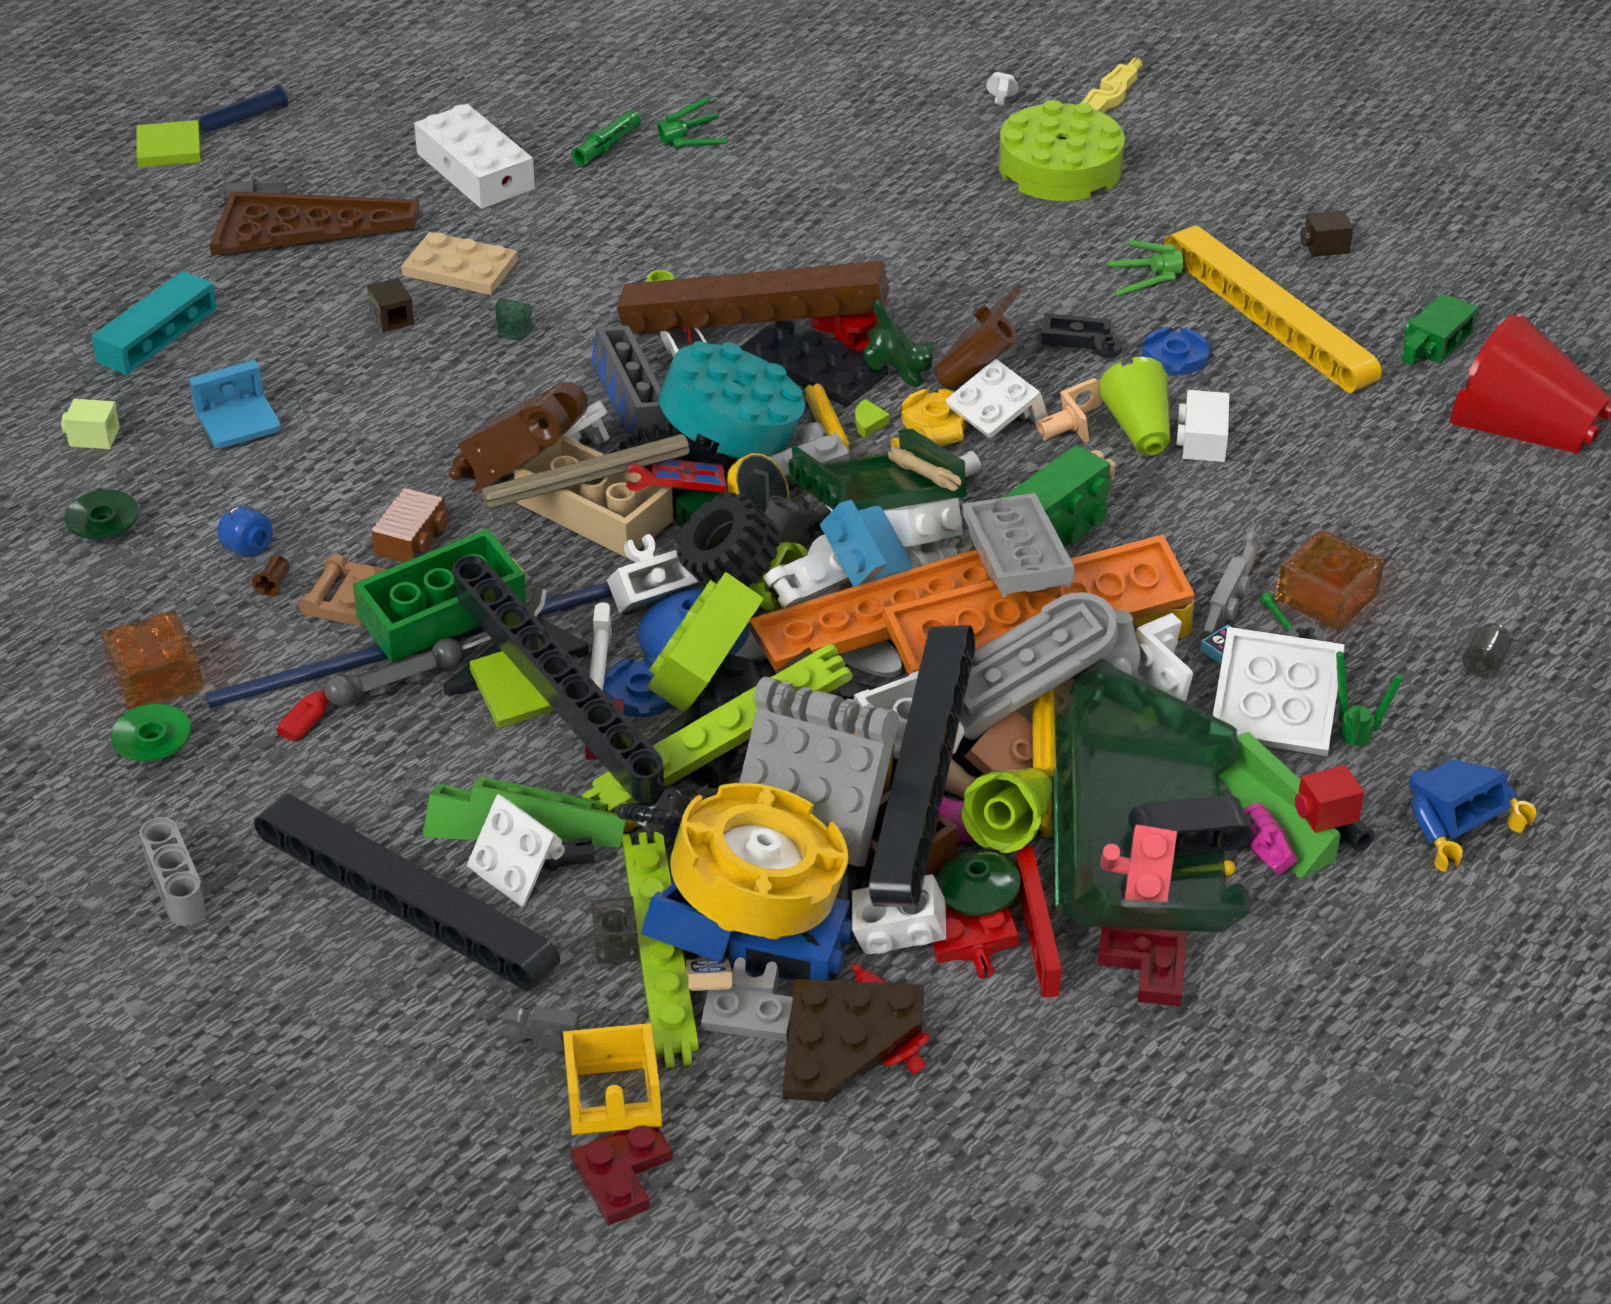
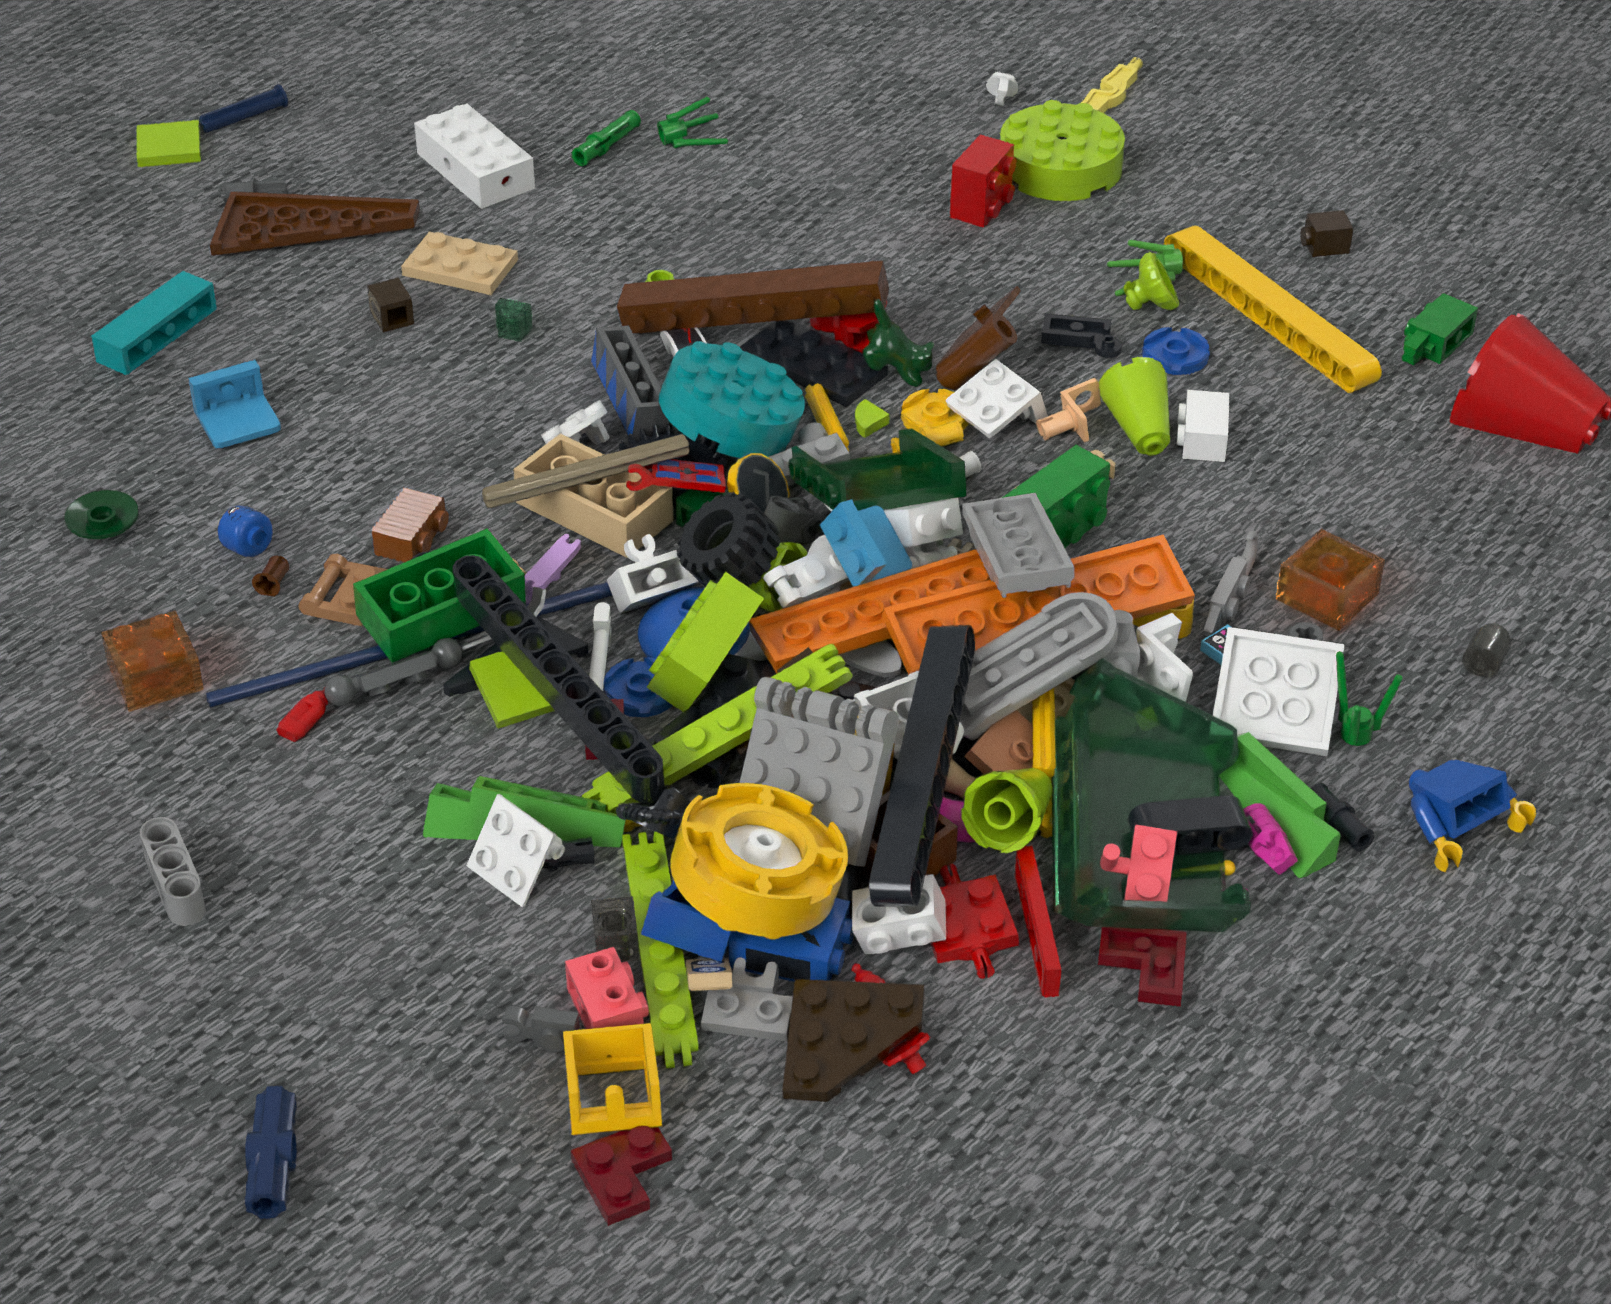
(91, 423): yellowish green brick -> none
(151, 732): green dish -> none
(271, 1152): none -> dark blue piece
(408, 892): black beam -> none
(518, 434): reddish brown piece -> none
(551, 565): none -> lavender piece
(604, 990): none -> coral brick
(939, 475): tan piece -> none
(979, 883): dark green dish -> none
(982, 181): none -> red brick
(1151, 285): none -> lime hair
(1267, 599): green hinge -> none
(1329, 798): red brick -> none

